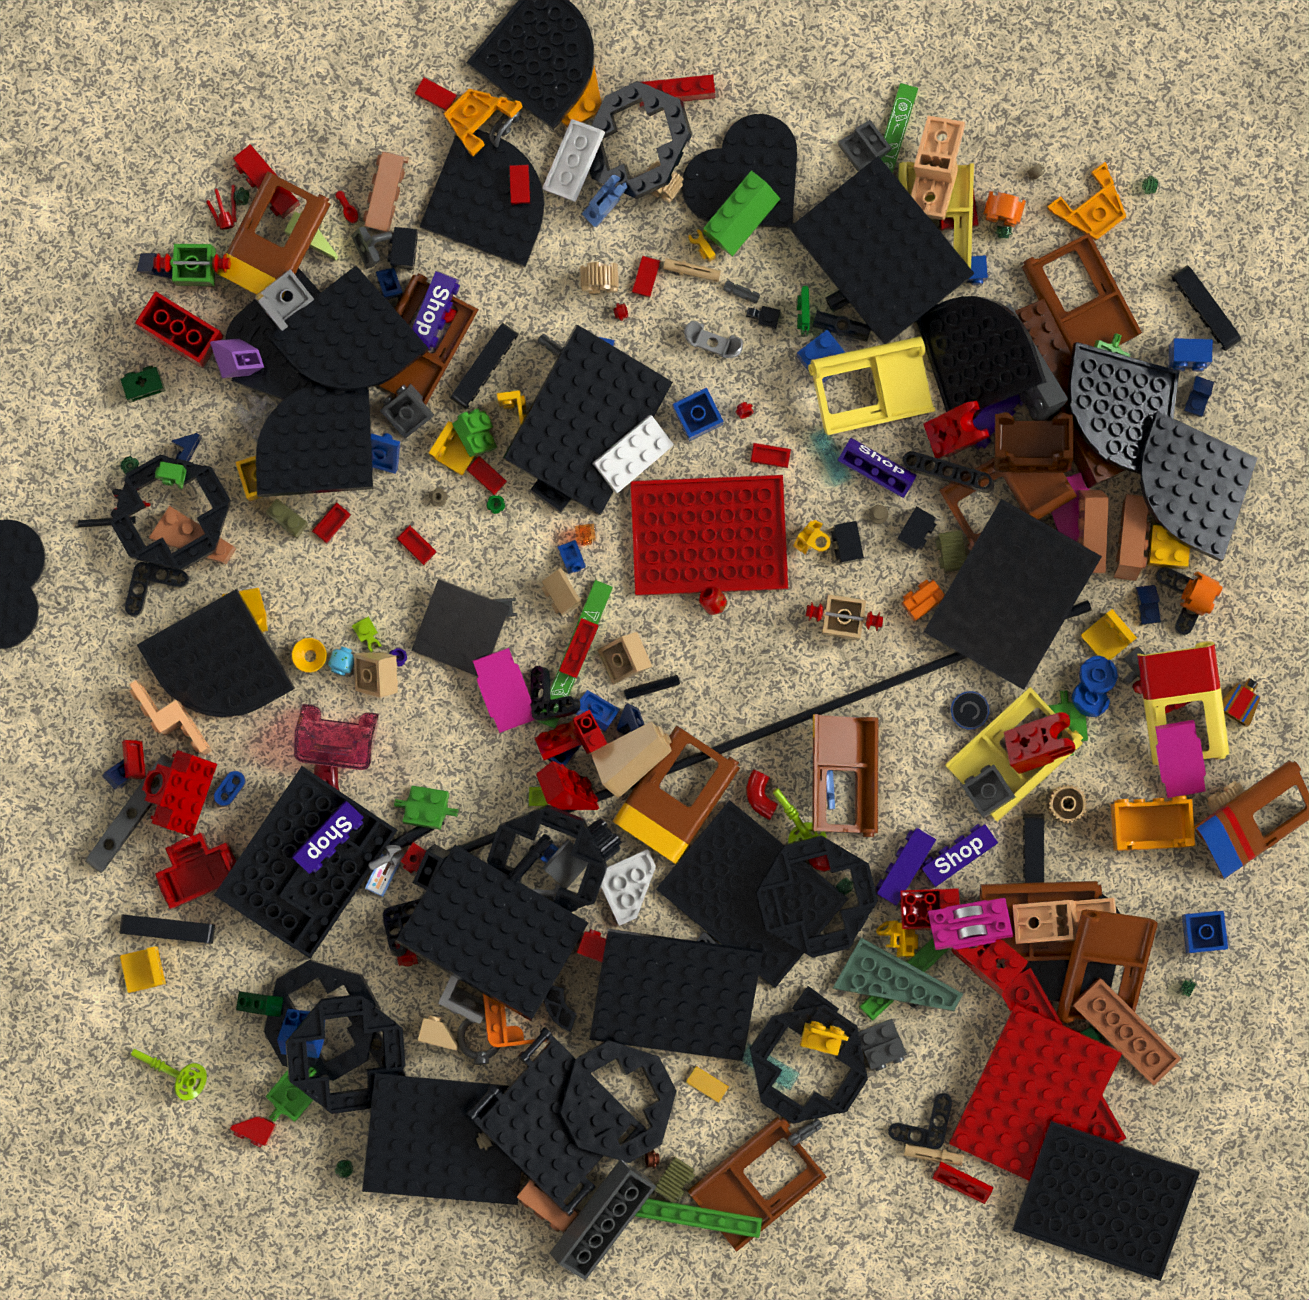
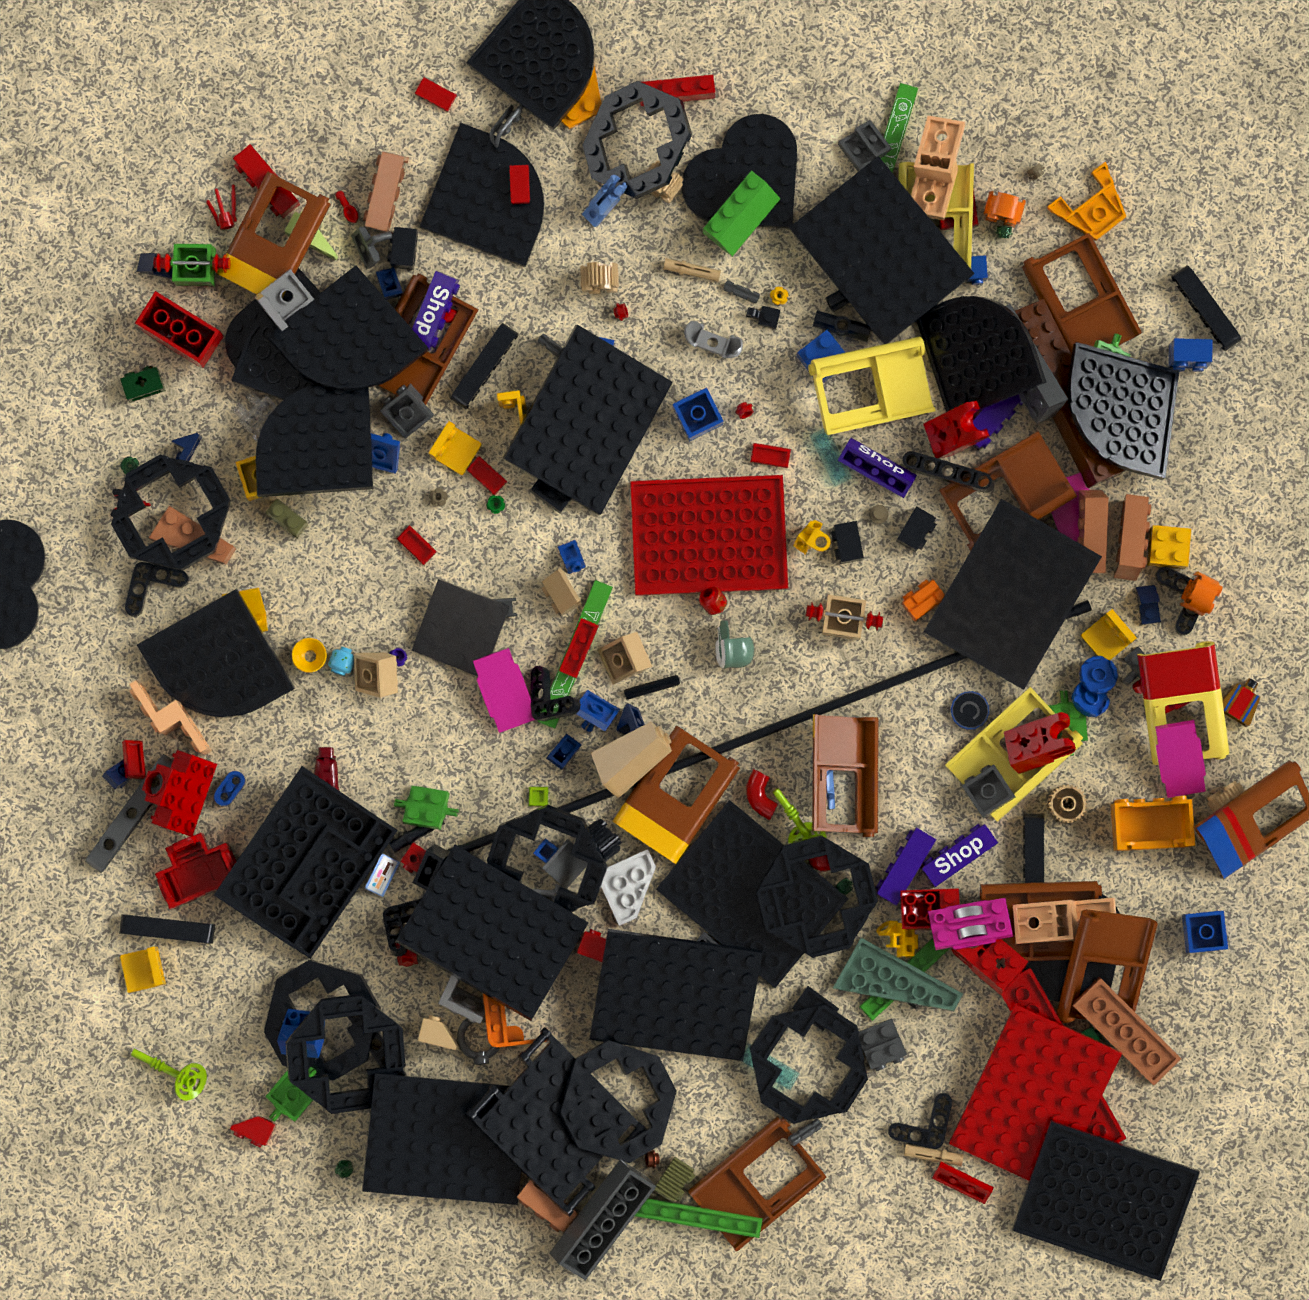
(99, 522): black bar -> none
(171, 474): bright green brick -> none
(236, 358): medium lavender slope -> none
(241, 196): clear green plate -> none
(259, 1003): dark green brick -> none
(327, 837): dark purple brick -> none
(331, 522): red tile -> none
(333, 741): clear pink windscreen -> none
(365, 631): lime plate -> none
(391, 849): light grey bar -> none
(472, 111): light orange wing -> none
(474, 432): bright green plate -> none
(483, 1141): dark tan plate -> none
(535, 852): black pin -> none
(557, 740): red plate -> none
(558, 1009): black brick -> none
(566, 788): red slope -> none
(573, 160): white plate -> none
(585, 534): clear orange plate -> none
(588, 732): red slope -> none
(633, 454): white plate -> none
(646, 276): red tile -> none
(705, 250): yellow plate -> none
(707, 1084): yellow slope -> none
(733, 652): none -> sand green piece
(779, 300): none -> yellow plate
(802, 304): green plate -> none
(823, 1039): yellow bracket -> none
(952, 550): olive brick -> none
(1033, 444): reddish brown windscreen -> none
(1150, 185): clear green plate -> none
(1188, 987): clear green plate -> none
(1193, 484): plate -> none
(1199, 396): dark blue slope -> none

